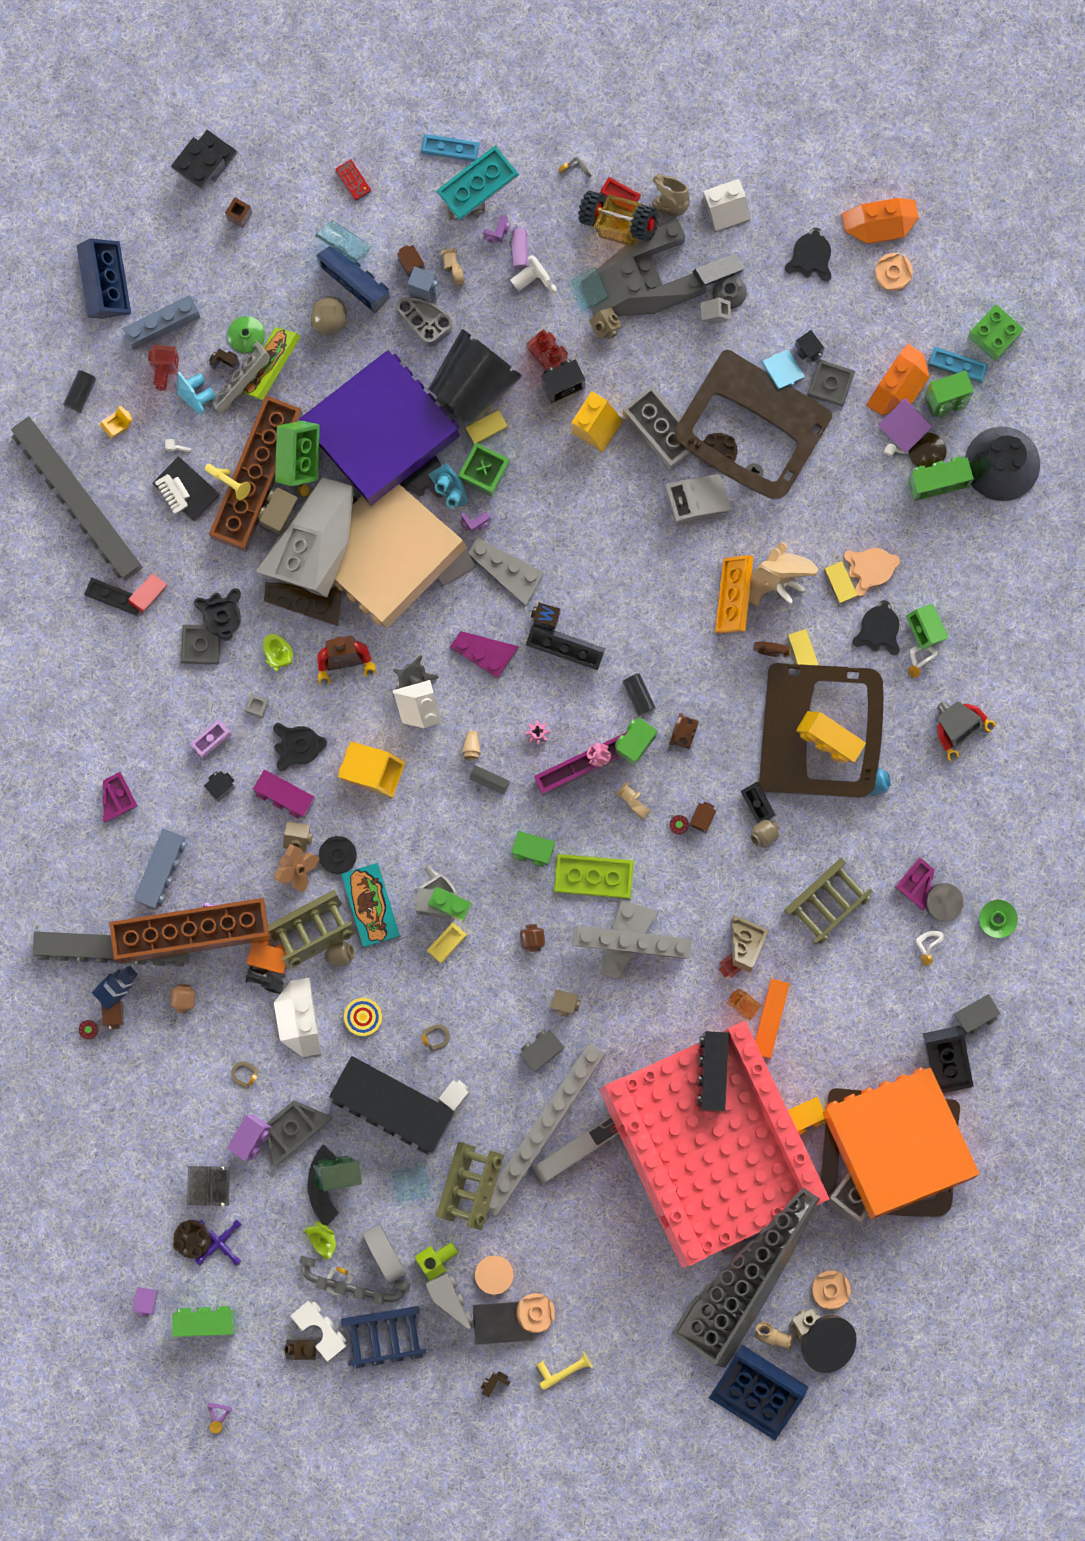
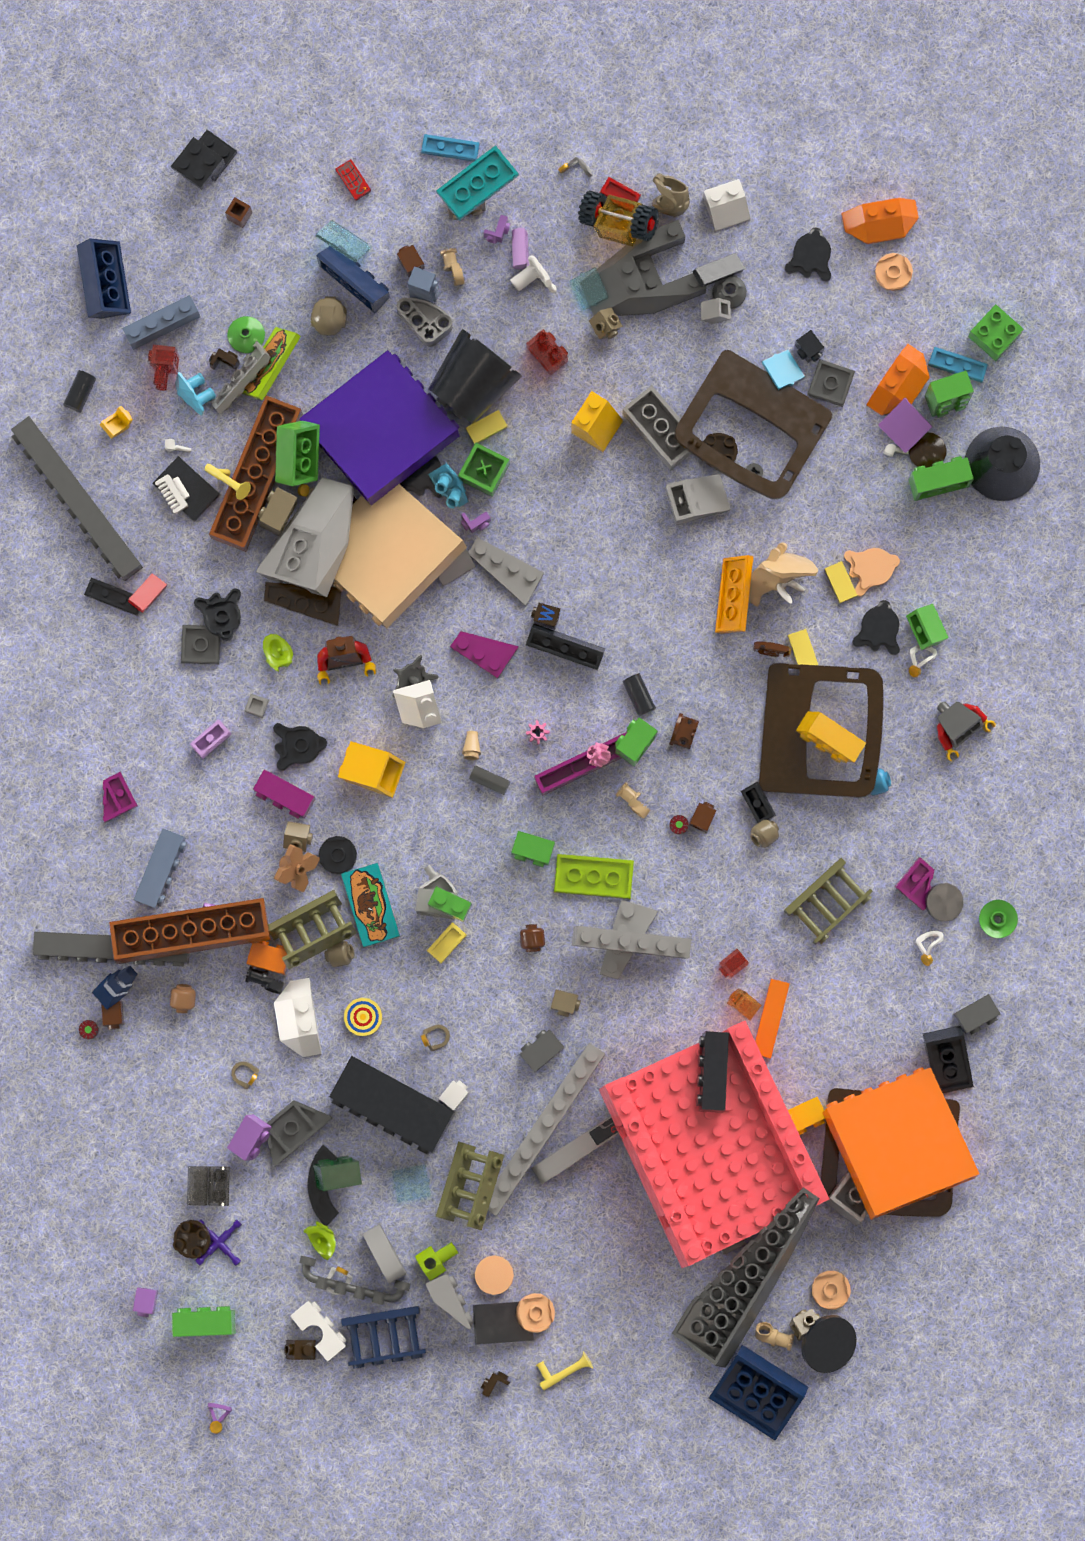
(219, 785): black brick -> none
(563, 380): black brick -> none
(746, 942): dark tan wing -> none

